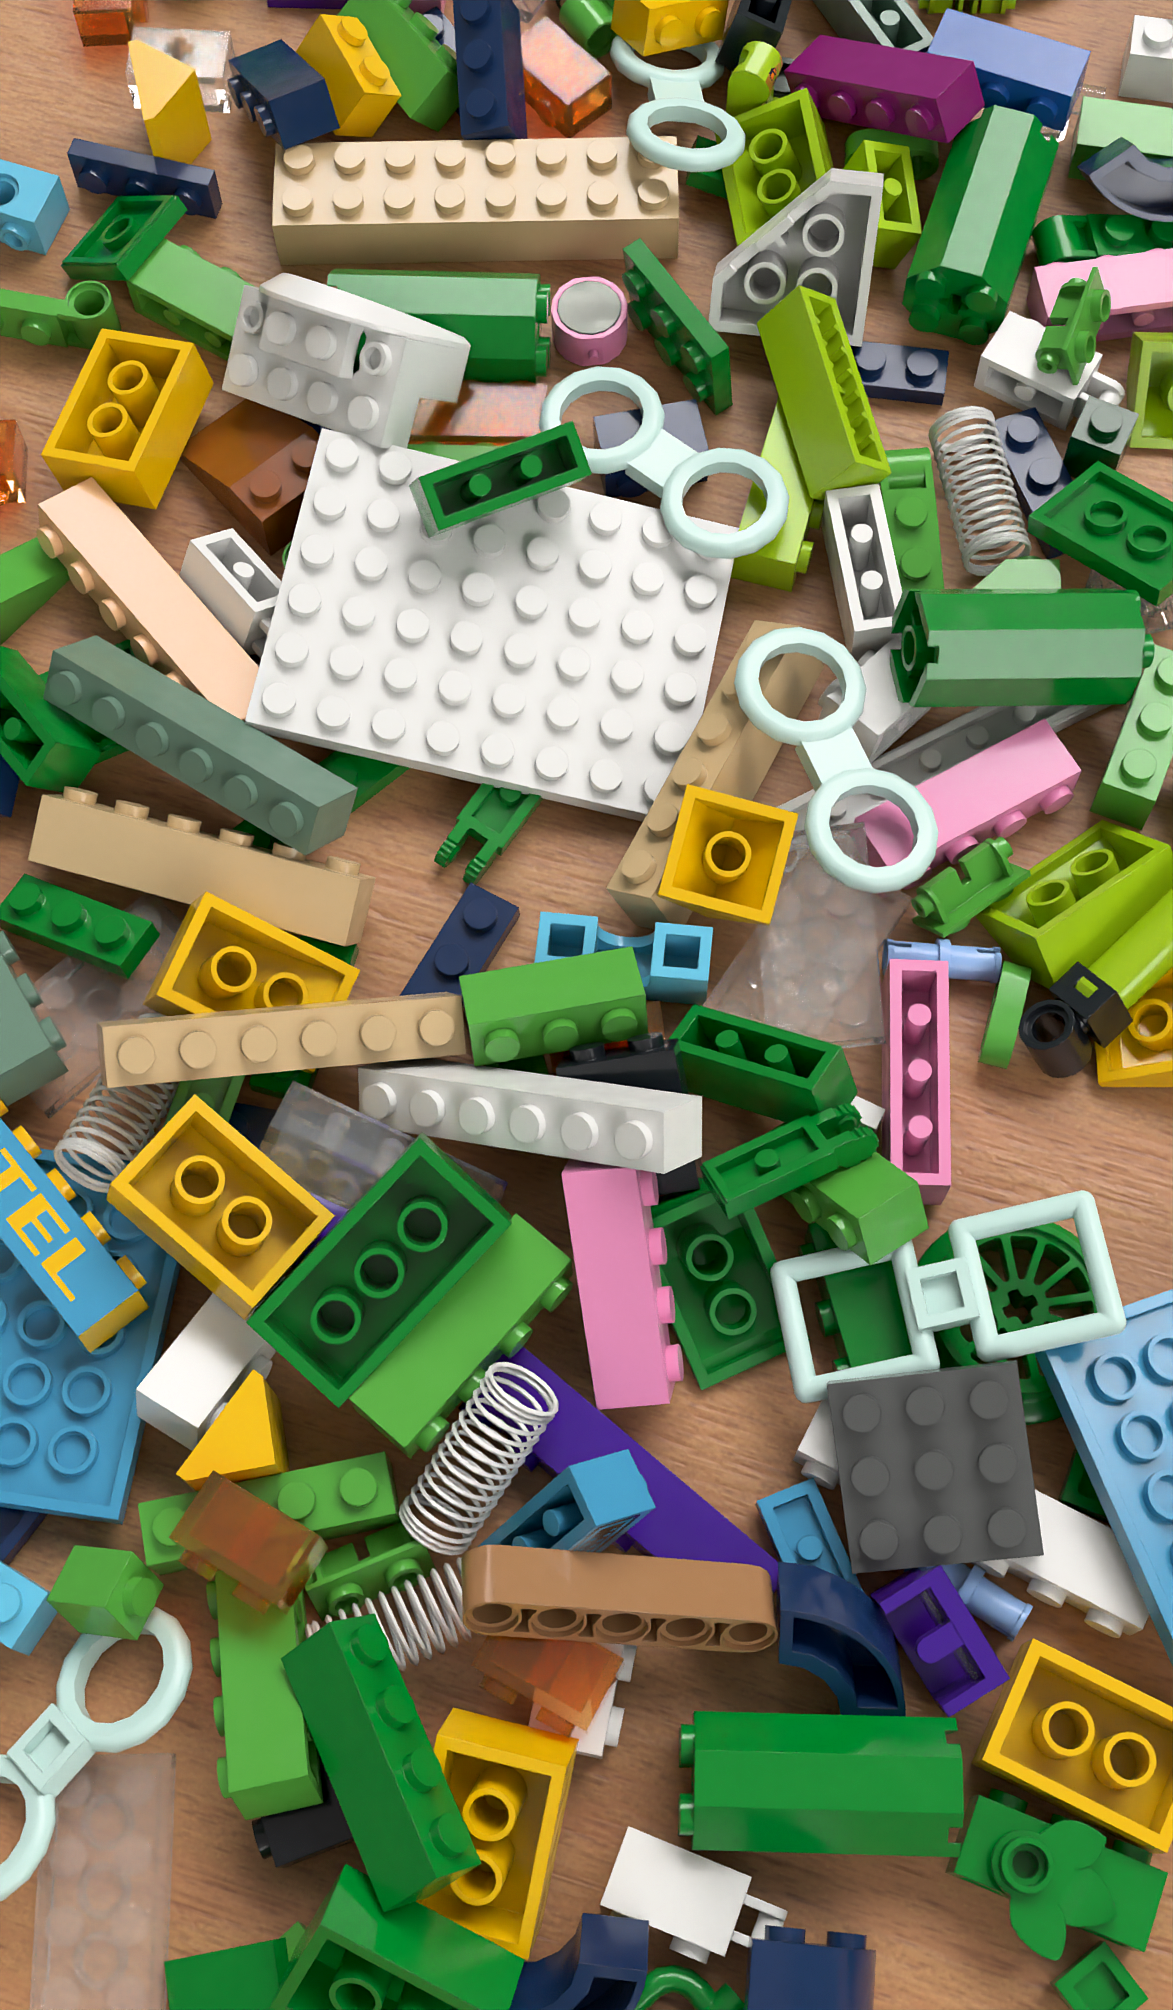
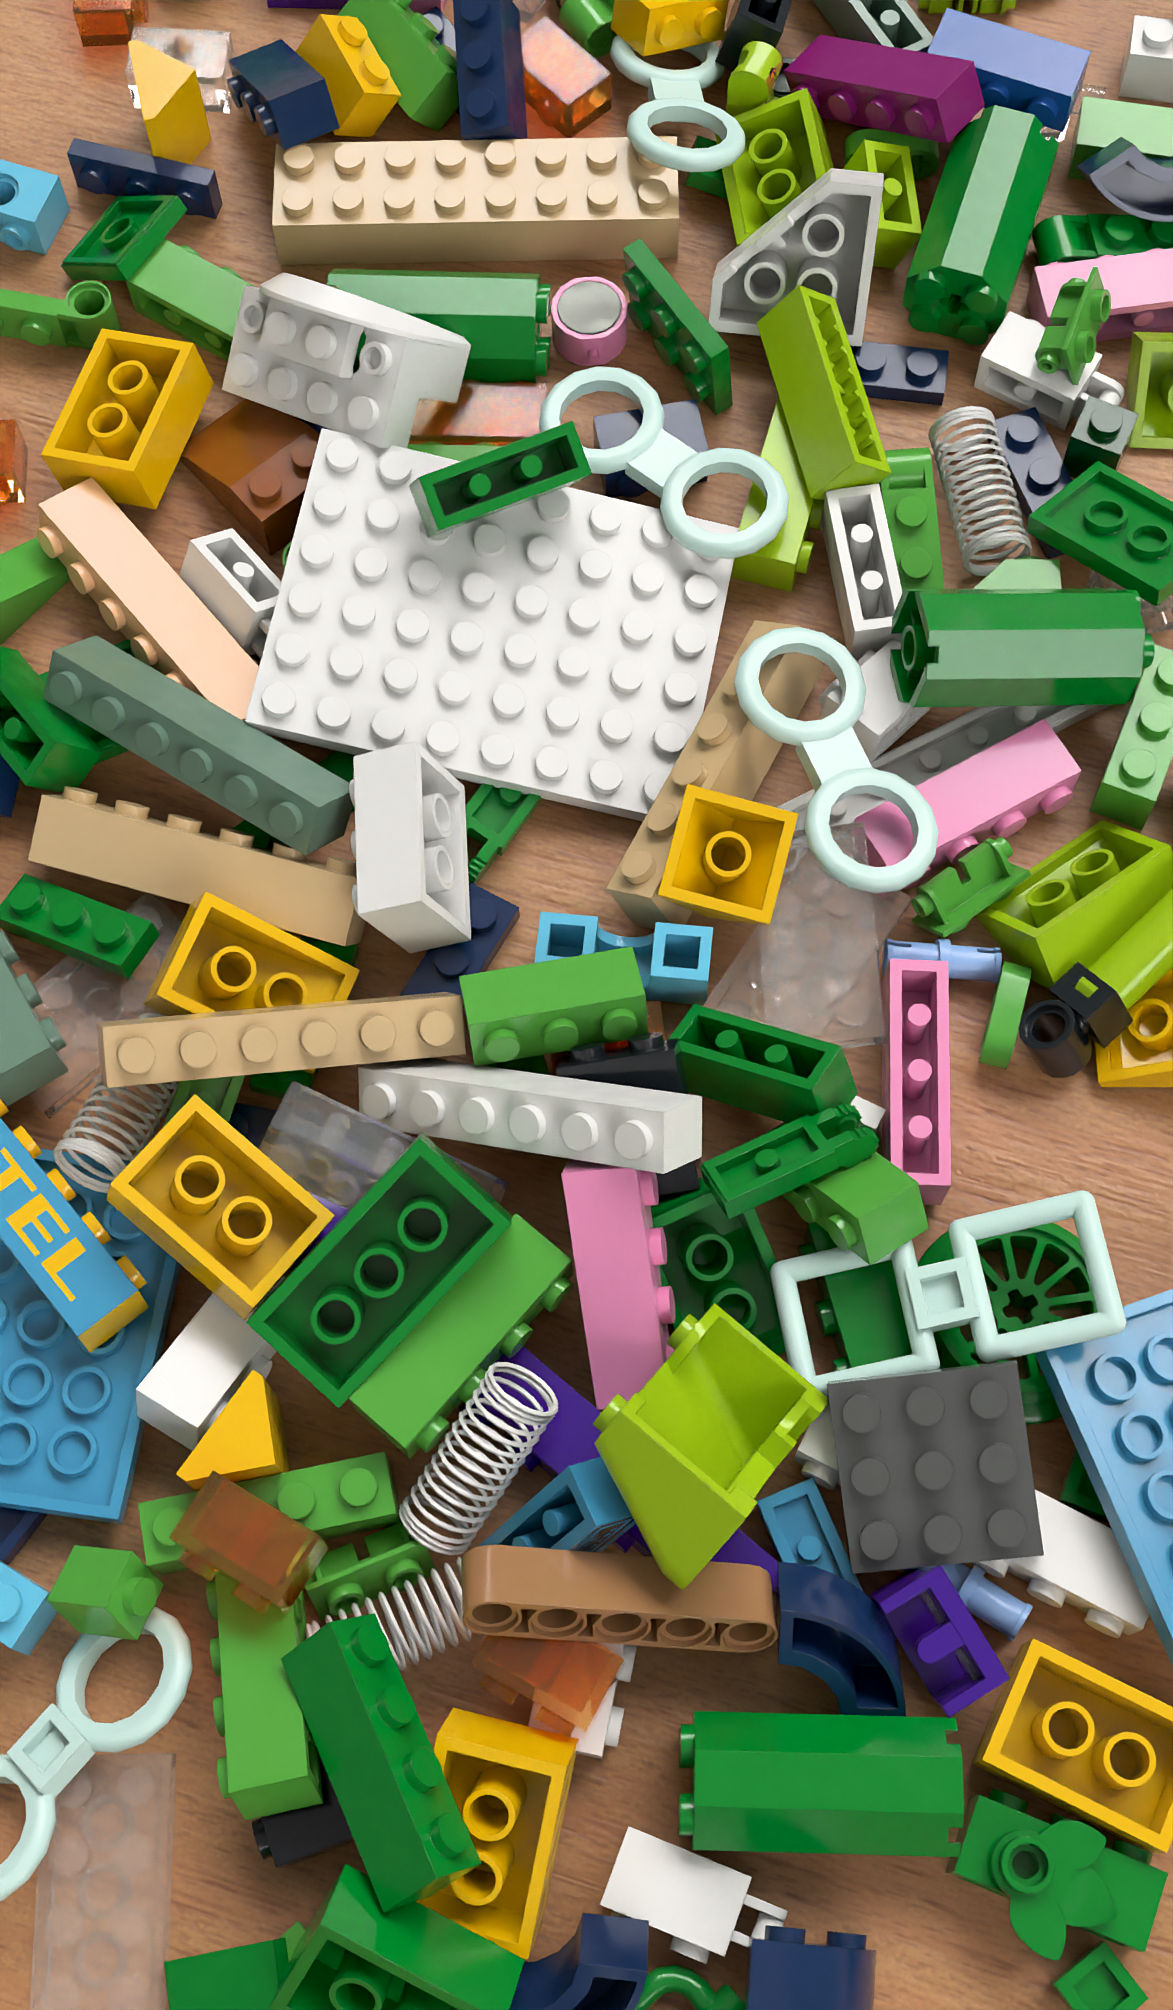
(410, 848): none -> white brick
(703, 1439): none -> lime windscreen

